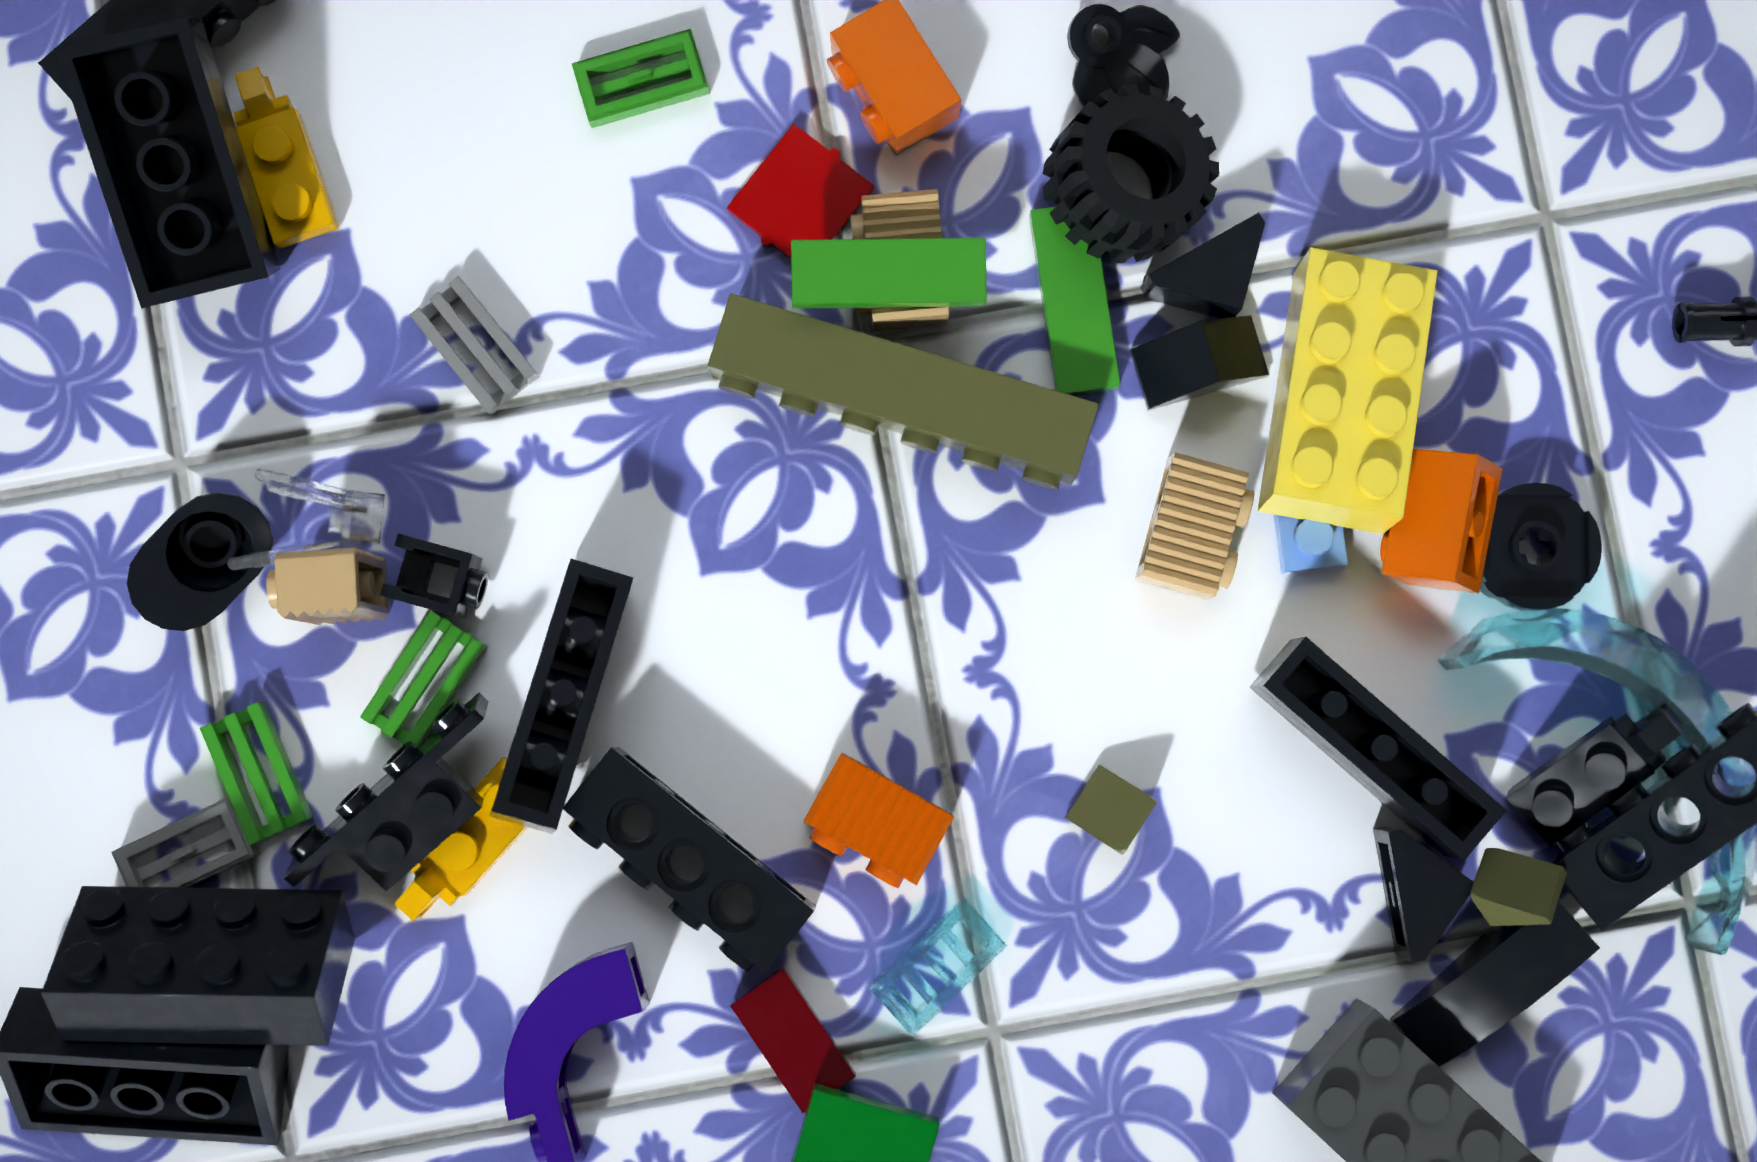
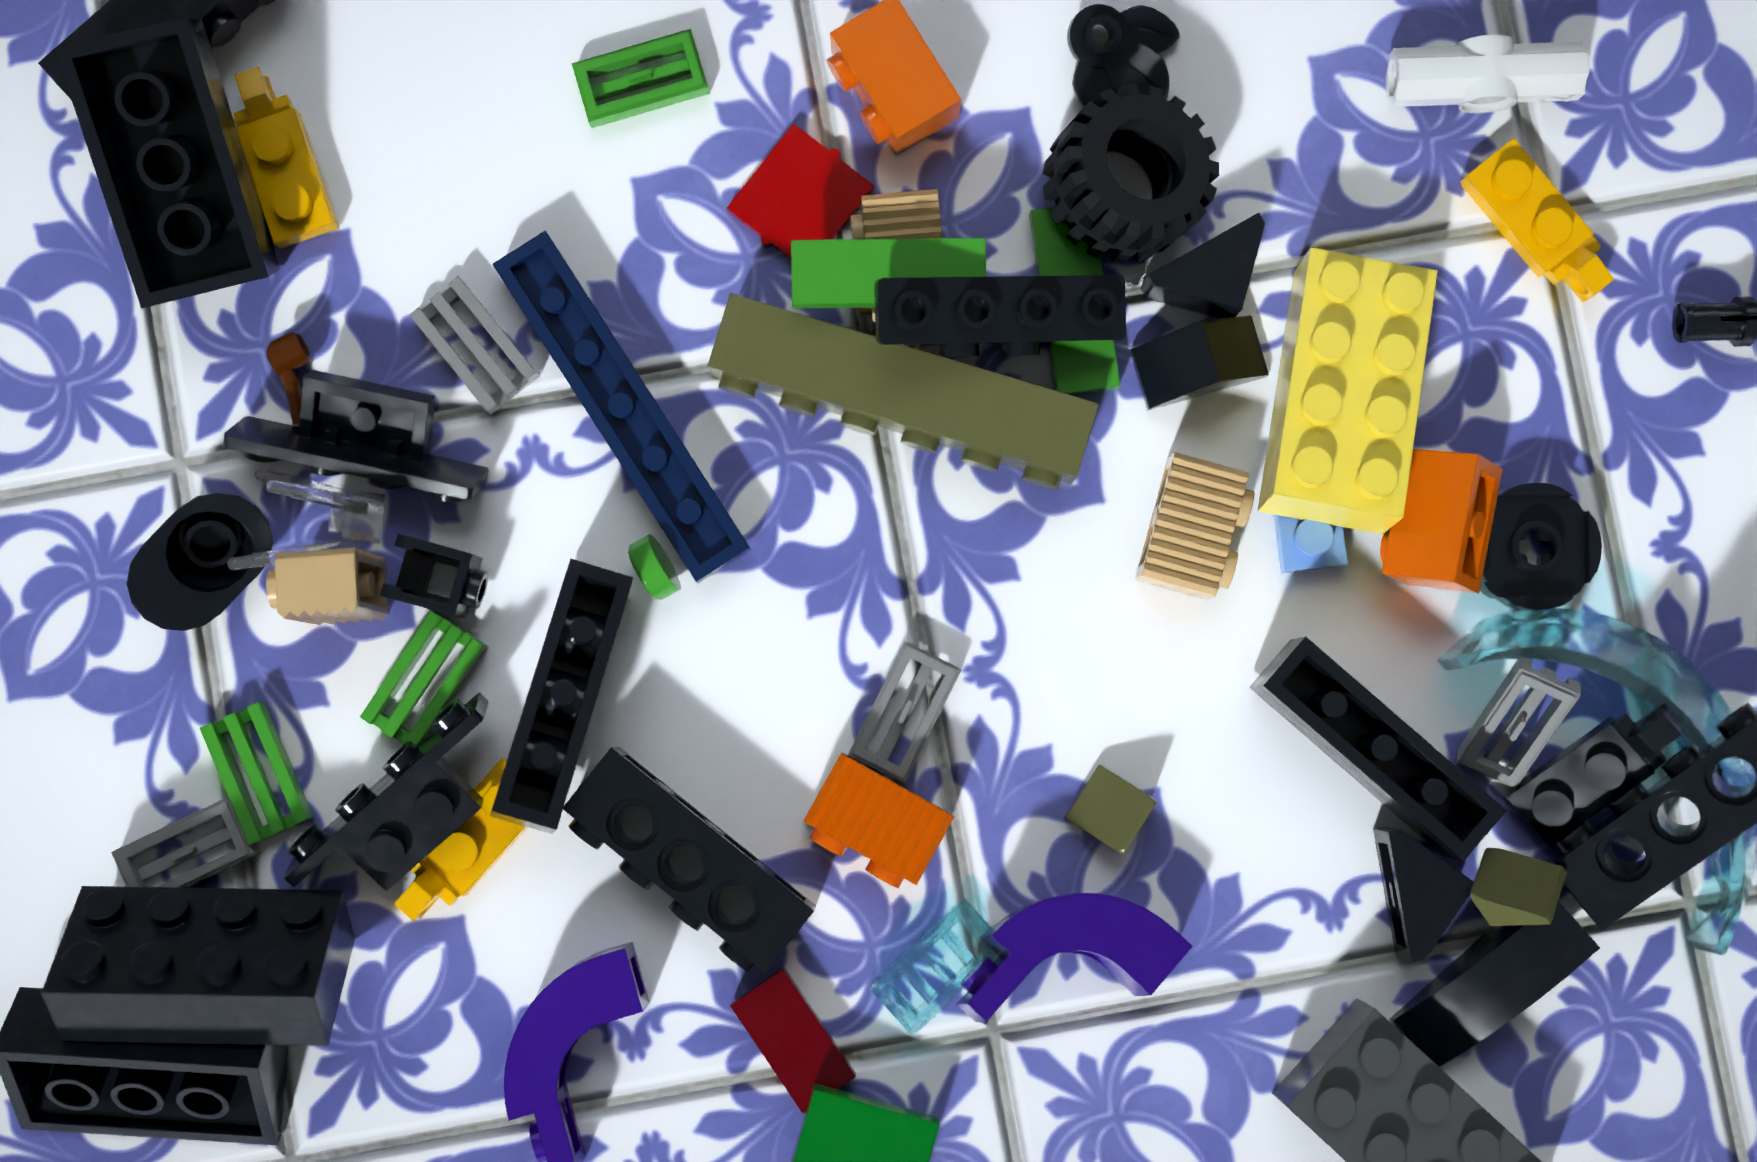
(286, 356): none -> reddish brown hand
(362, 433): none -> black bracket
(621, 407): none -> dark blue plate
(653, 567): none -> bright green tile
(880, 760): none -> light grey tile
(999, 310): none -> black bracket
(1105, 928): none -> dark purple arch
(1486, 74): none -> white piece
(1537, 220): none -> yellow hinge
(1540, 684): none -> light grey tile

